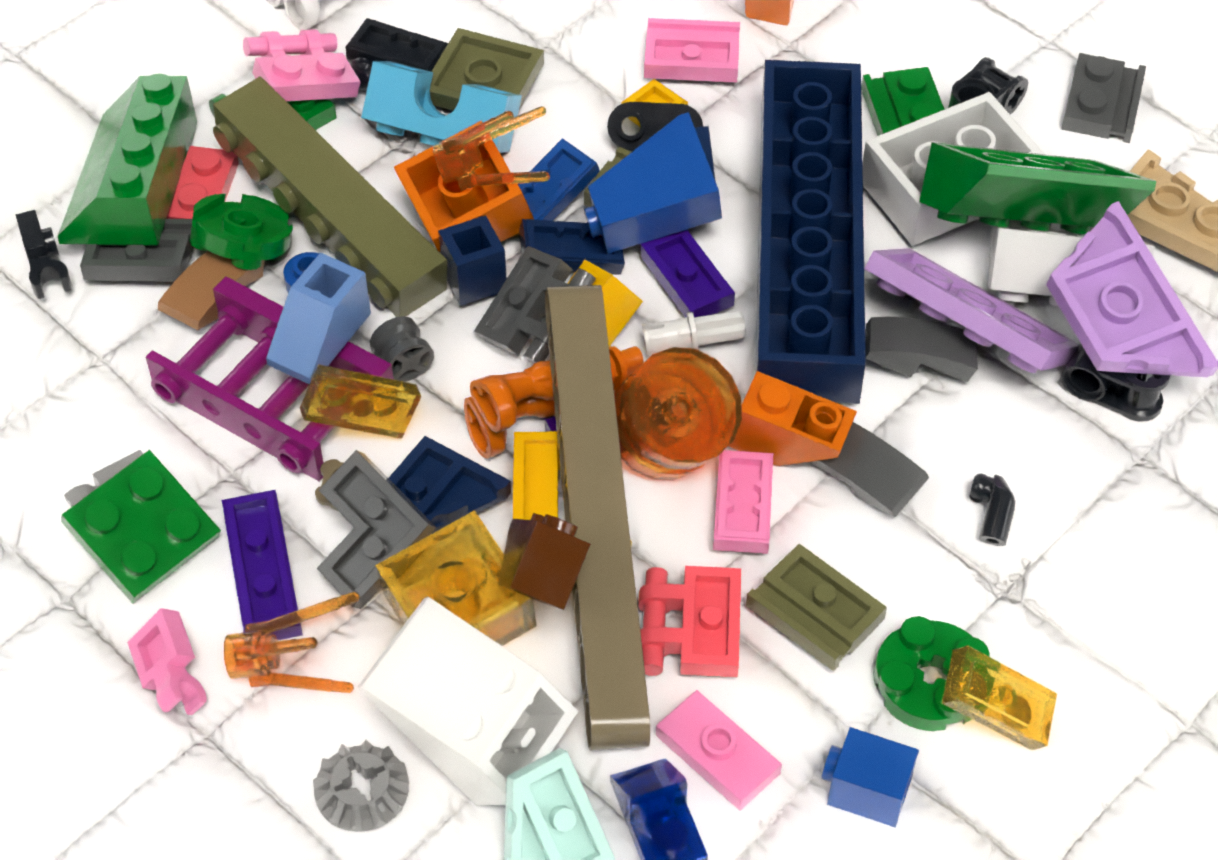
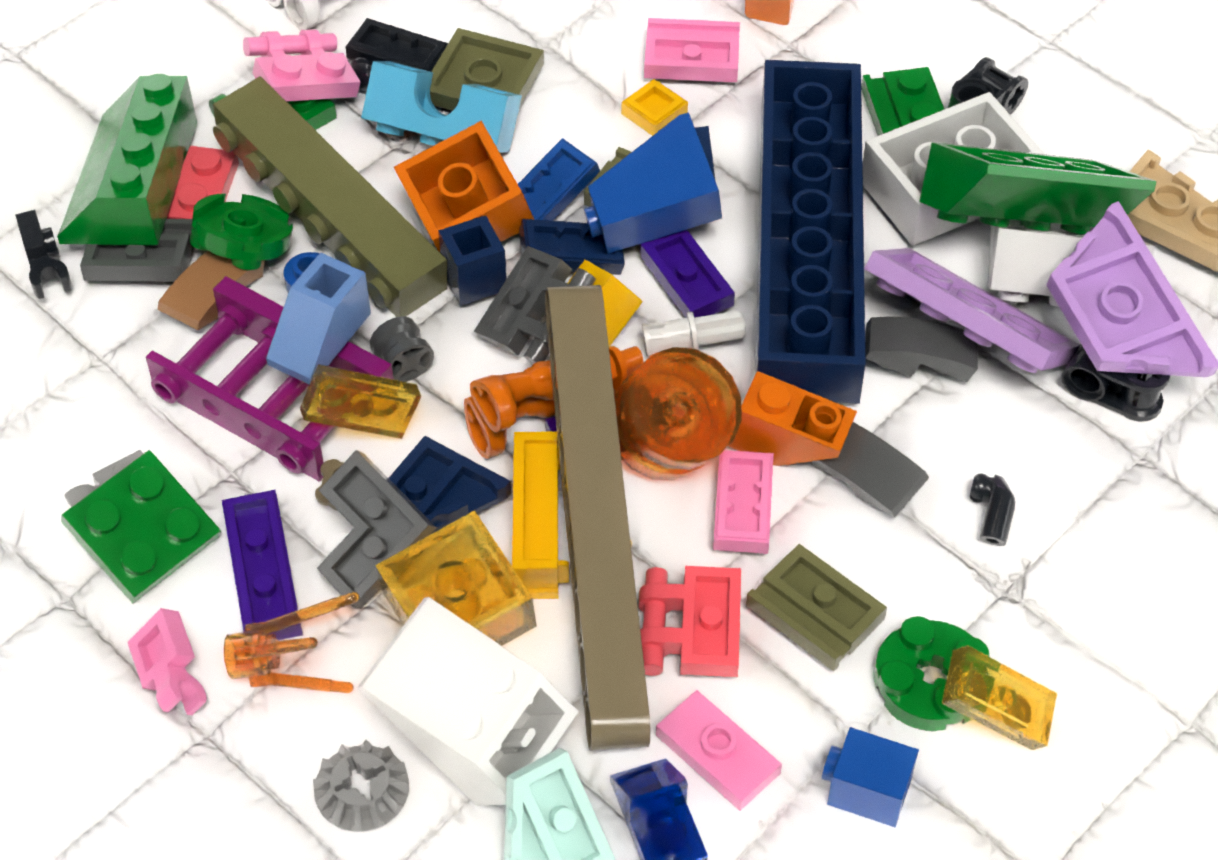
(461, 155): clear orange plant -> none
(542, 559): reddish brown slope -> none
(651, 118): black plate -> none
(1103, 97): dark grey plate -> none

